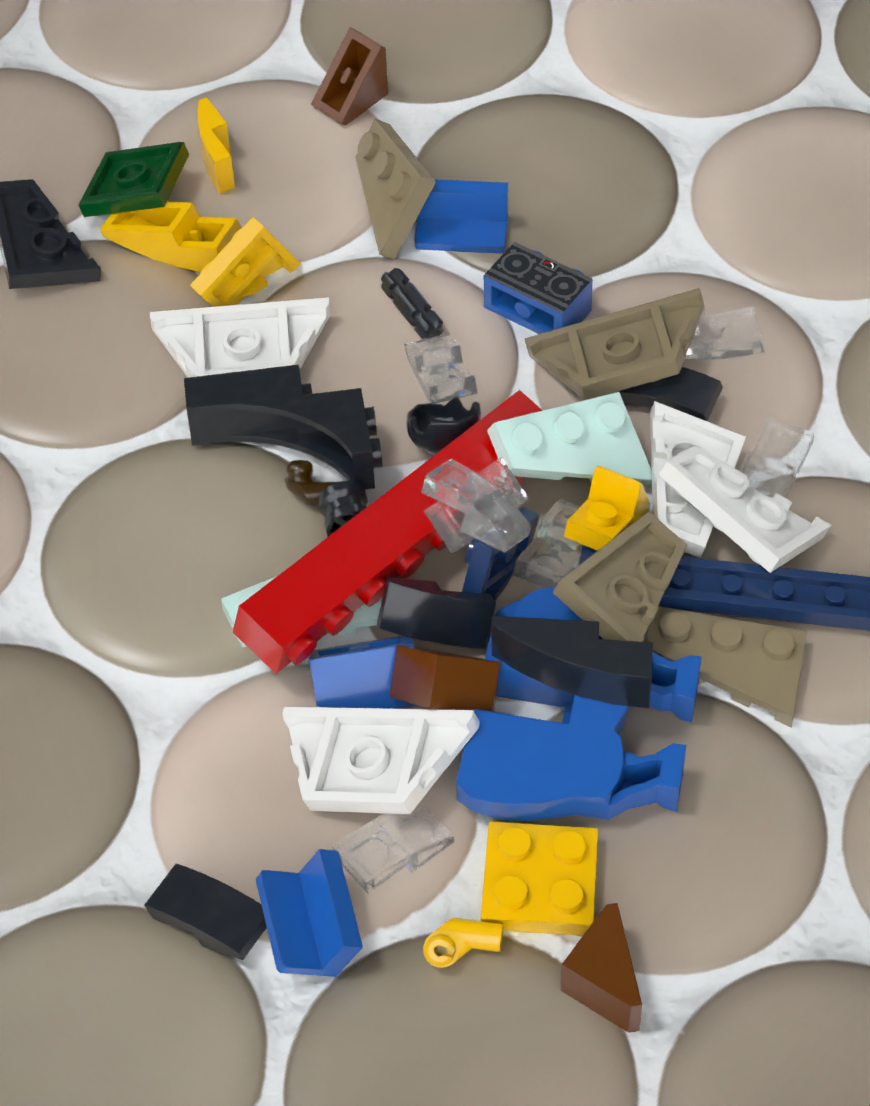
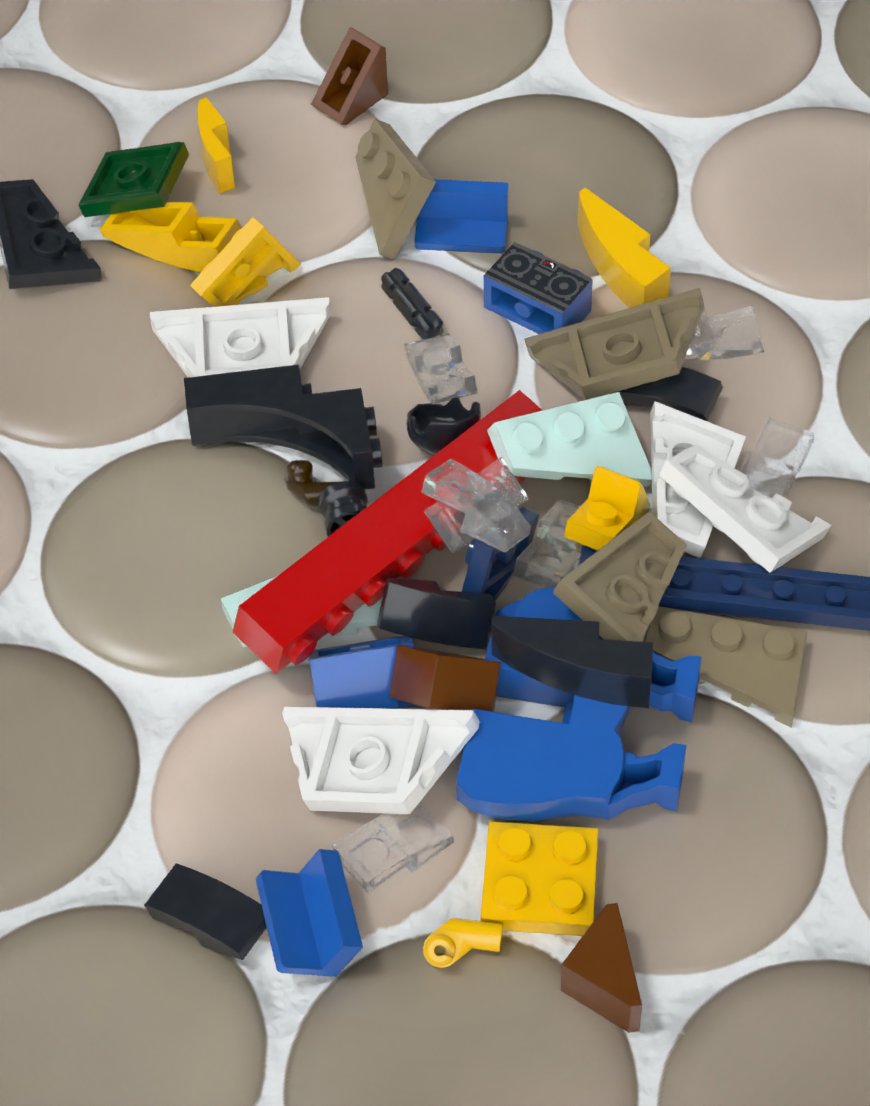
(621, 252): none -> yellow slope

